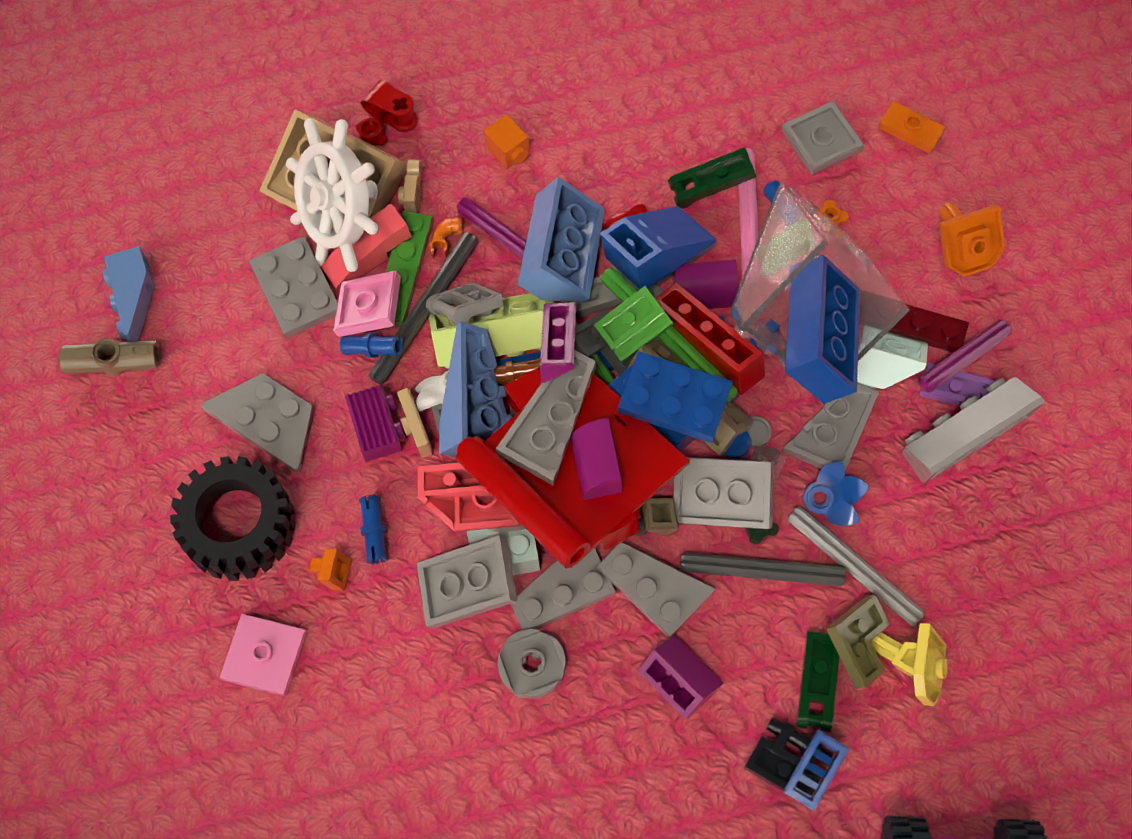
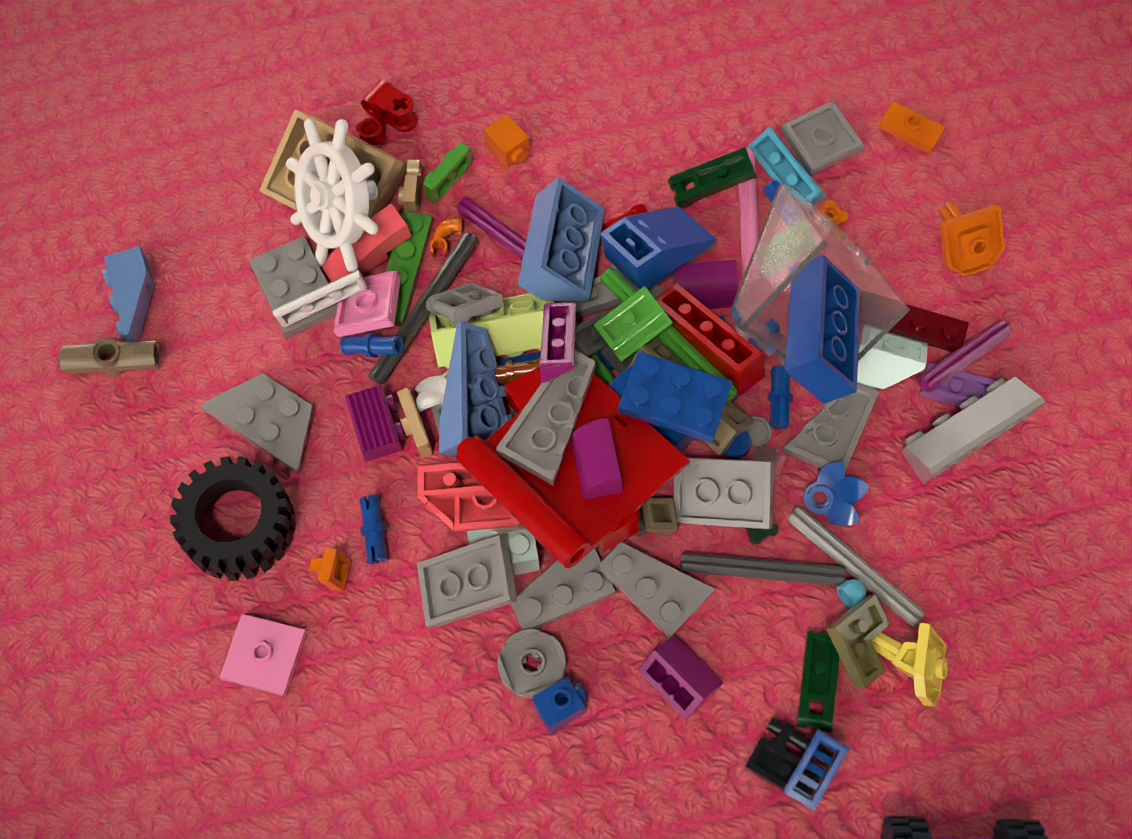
(320, 298): none -> white slope
(447, 173): none -> bright green plate
(560, 704): none -> blue brick
(779, 398): none -> blue axle
(784, 165): none -> medium azure slope
(851, 592): none -> medium azure hinge

